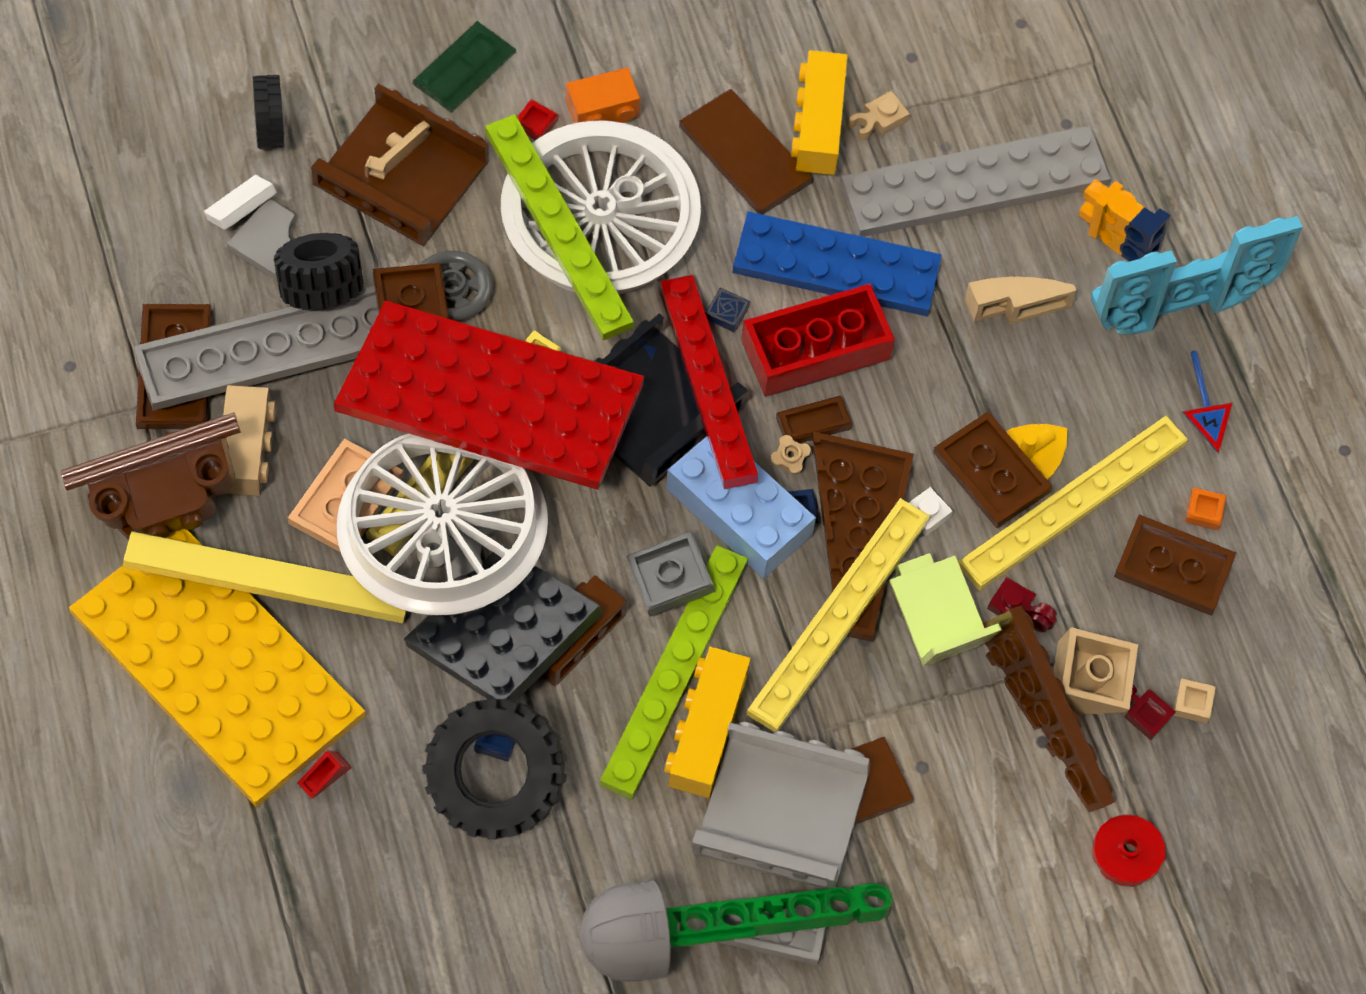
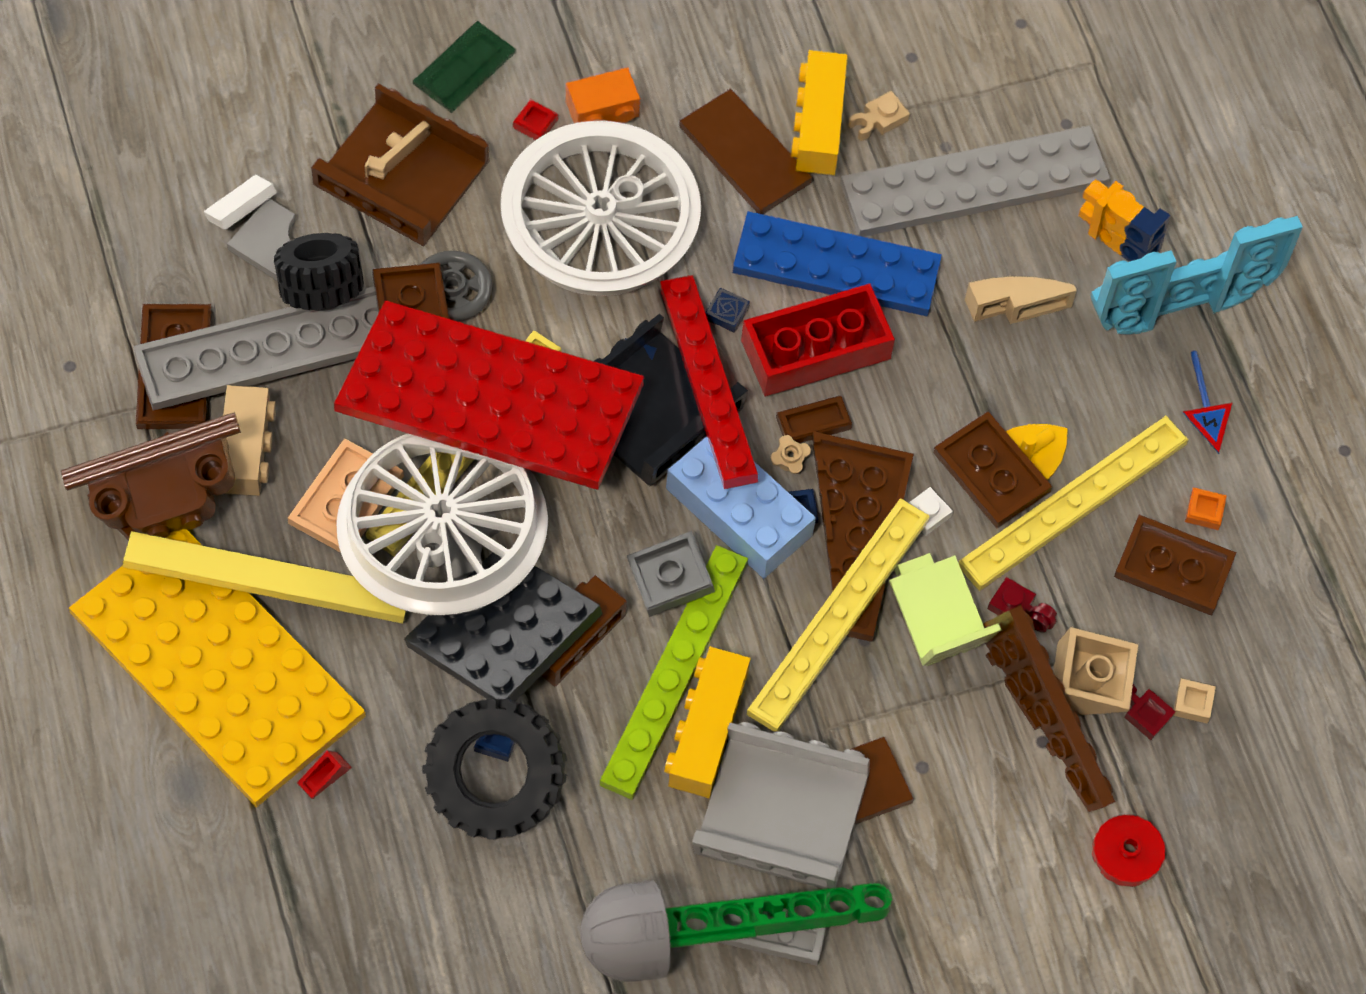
(268, 111): black tyre -> none
(559, 227): lime plate -> none

